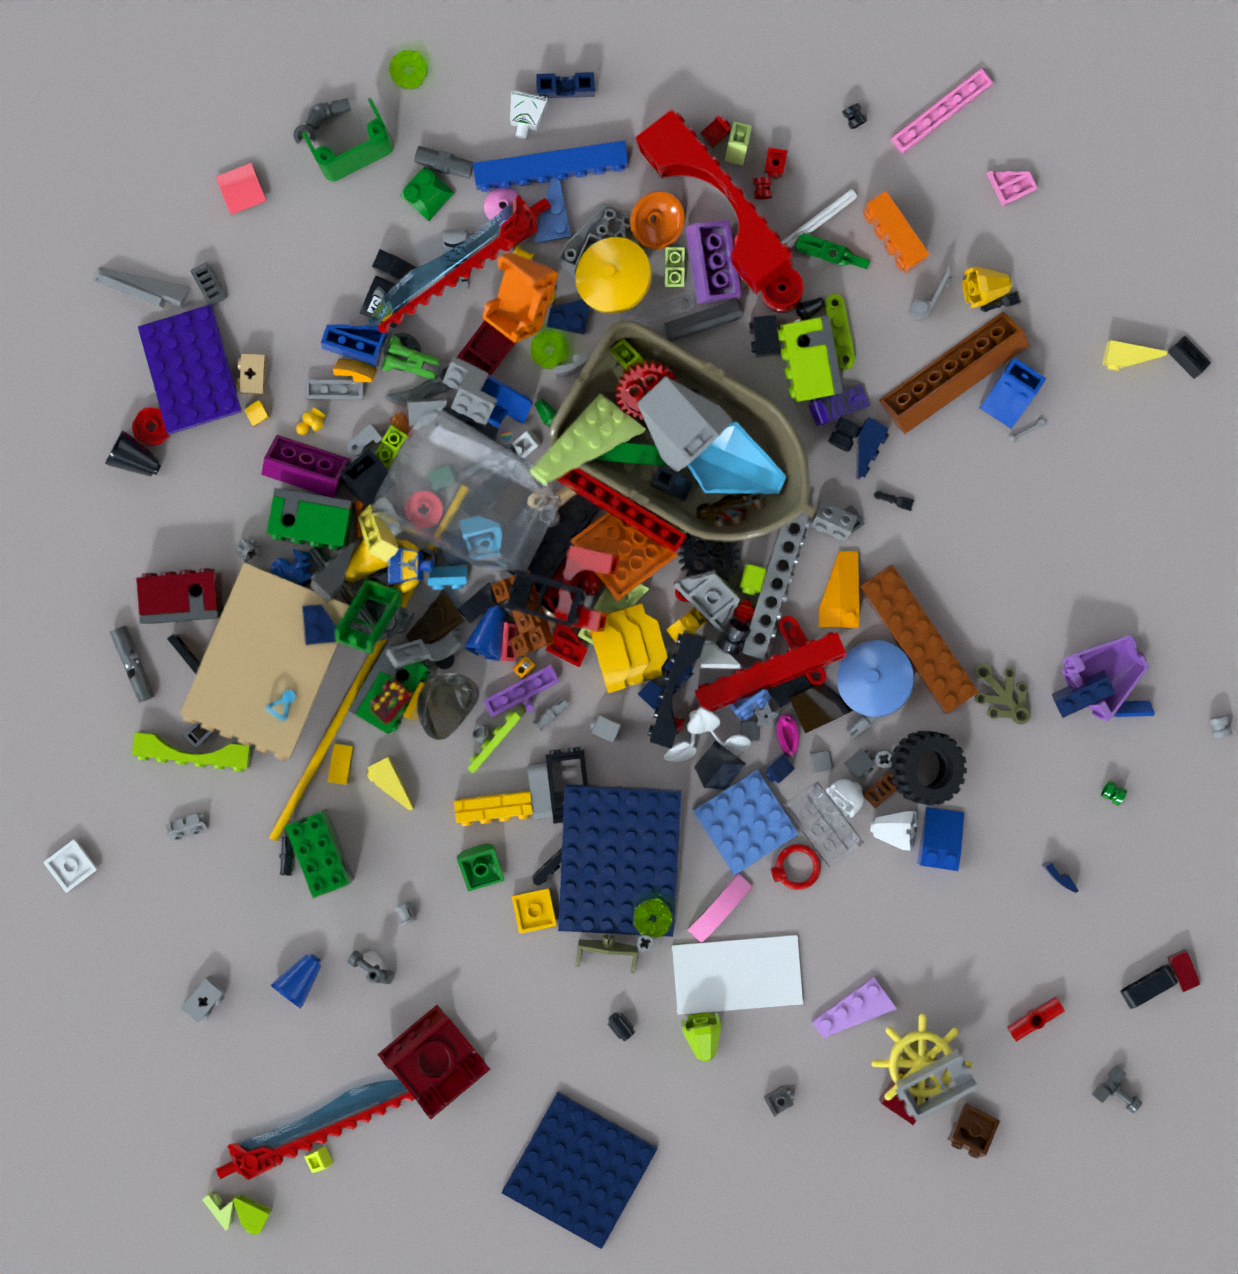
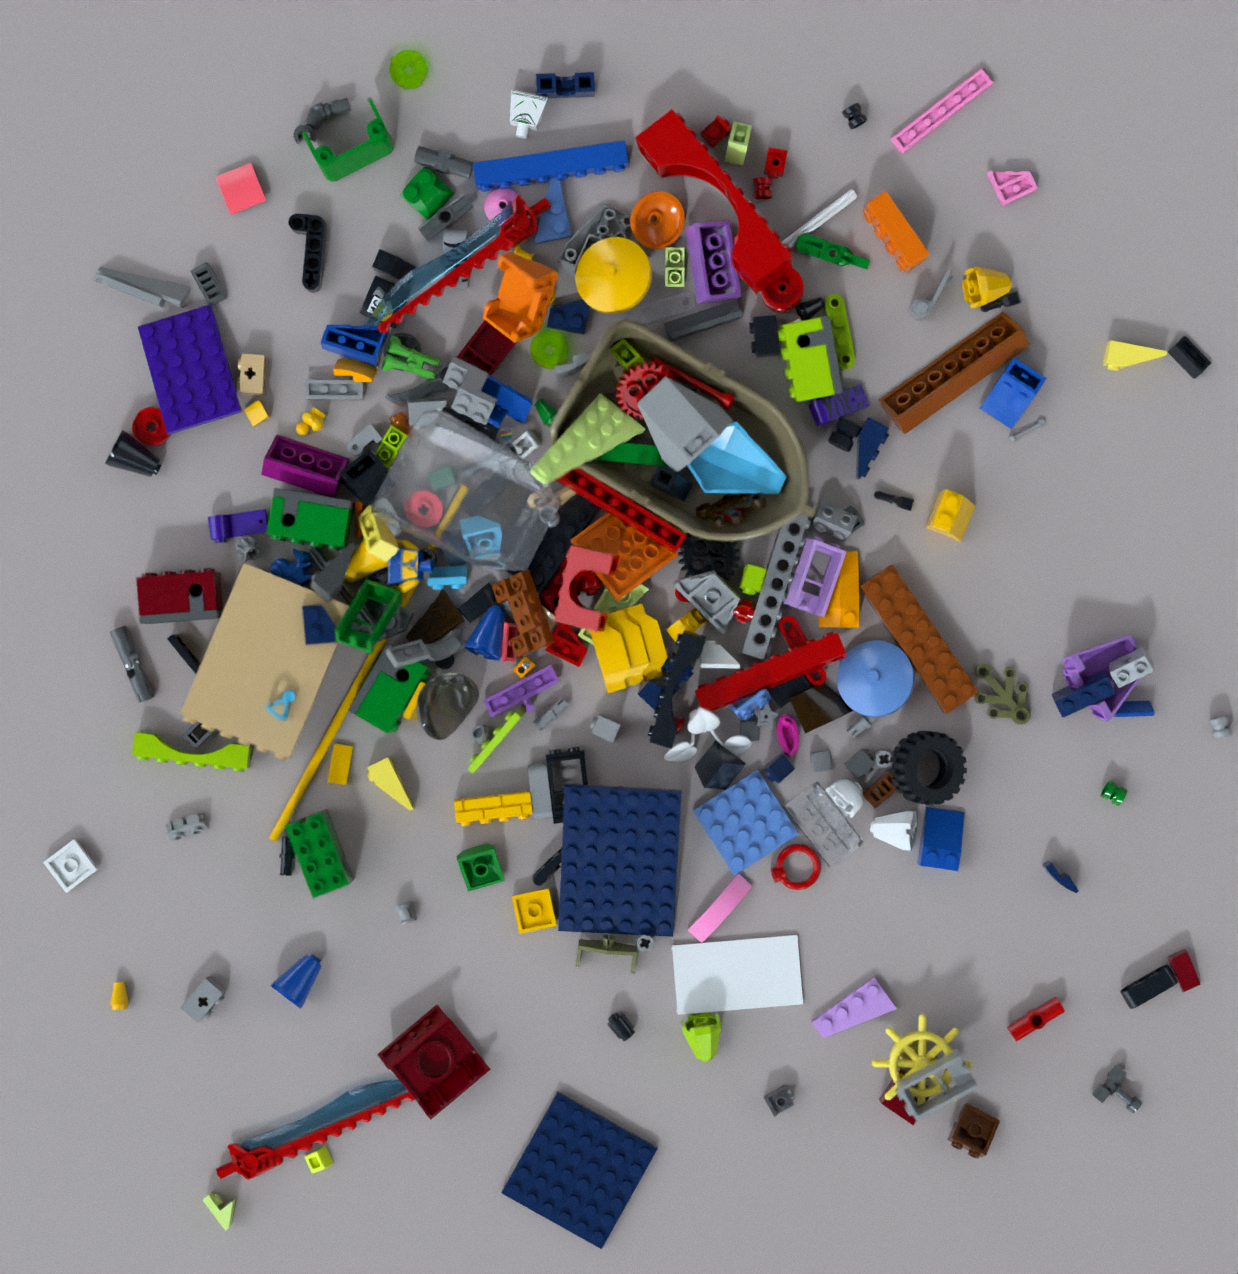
(119, 996): none -> yellow cone
(237, 525): none -> dark purple door
(251, 1214): lime slope -> none
(311, 254): none -> black beam
(374, 974): dark grey bar -> none
(390, 701): slope -> none
(435, 225): none -> dark grey piece
(521, 590): black door -> none
(650, 928): clear neon green plate -> none
(725, 399): none -> red piece
(733, 636): black wheel -> none
(805, 601): none -> lavender door
(950, 514): none -> yellow slope
(1131, 667): none -> light grey brick

